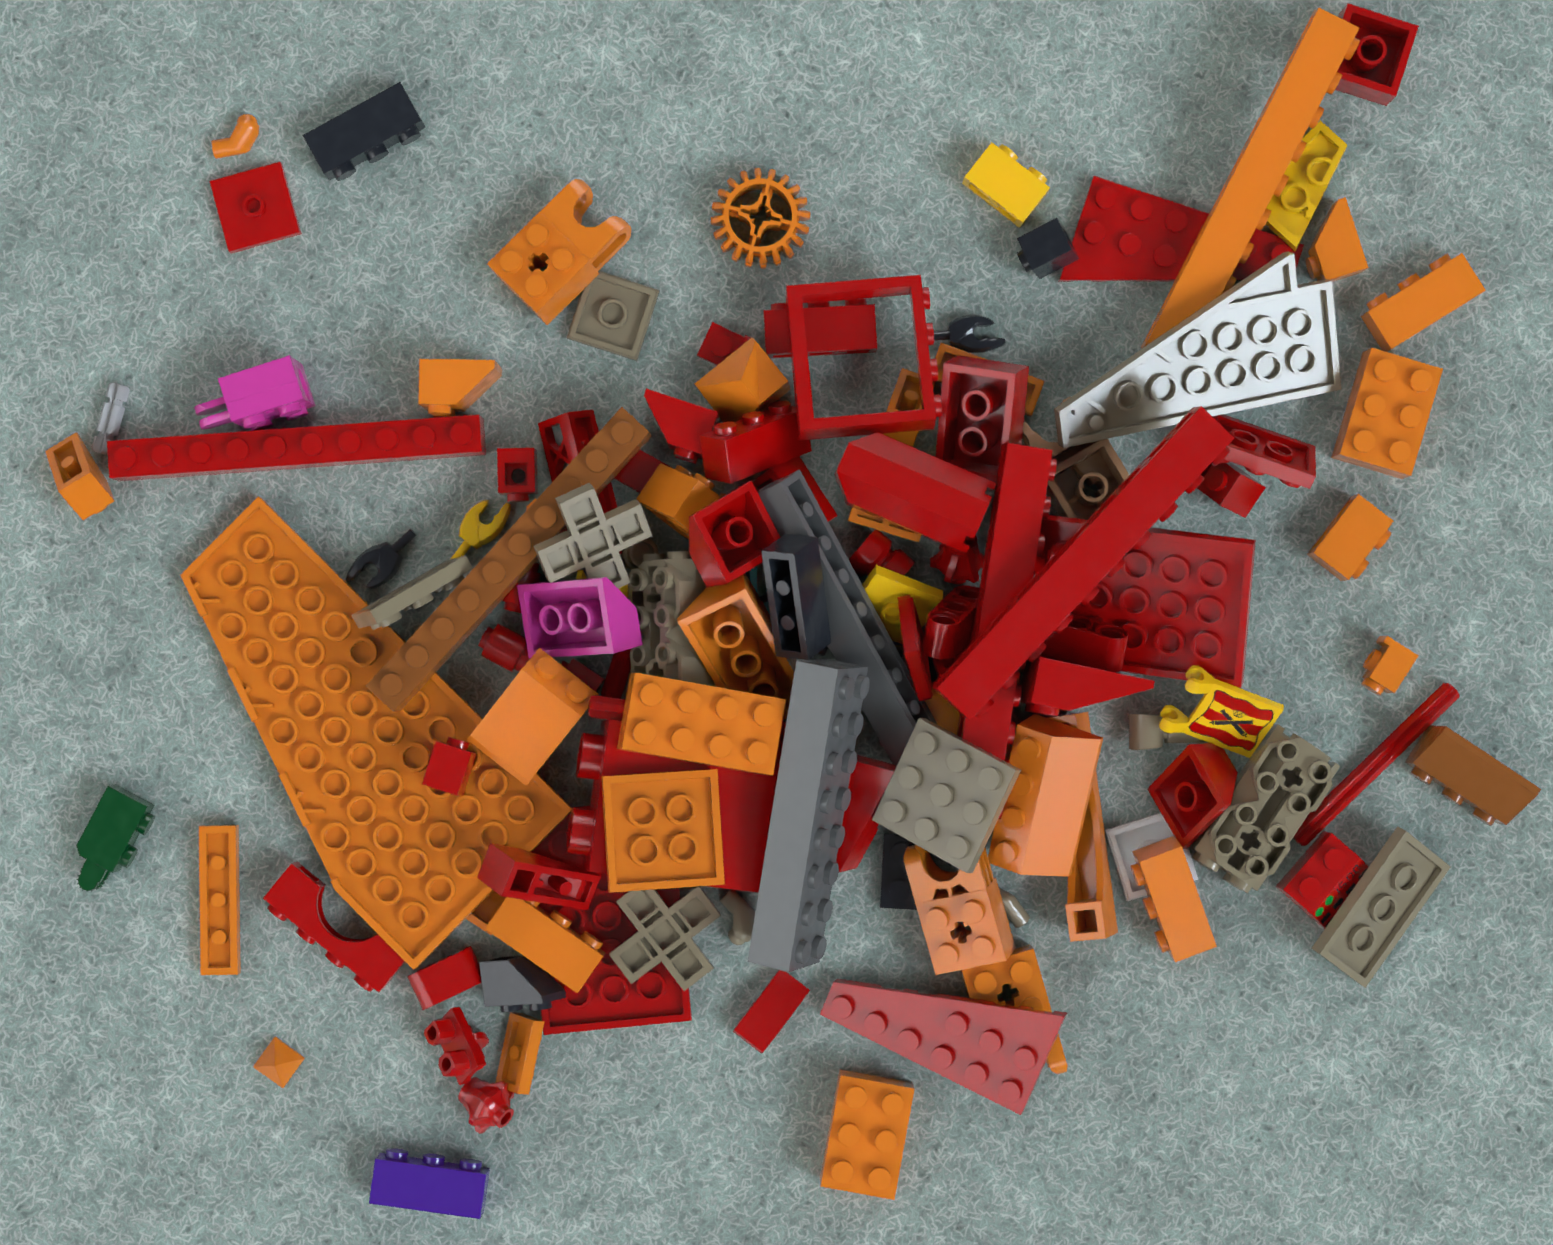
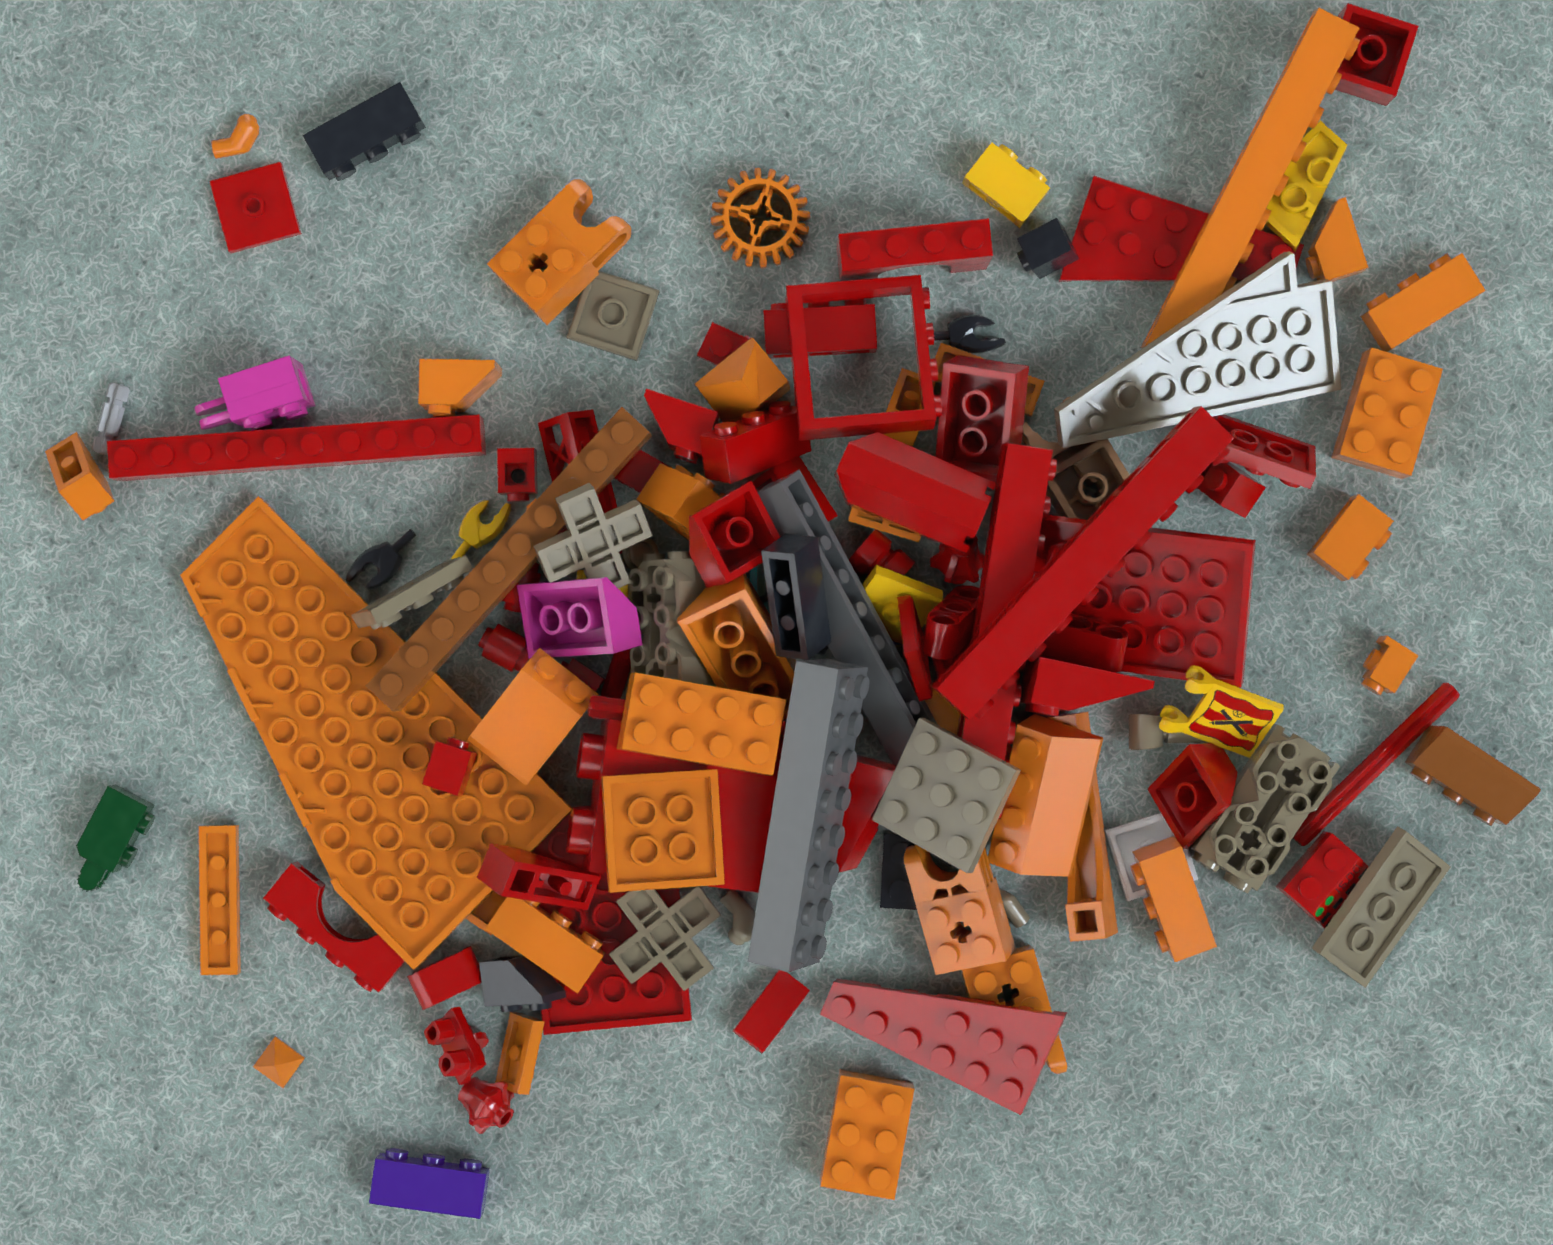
(958, 244): none -> red arch

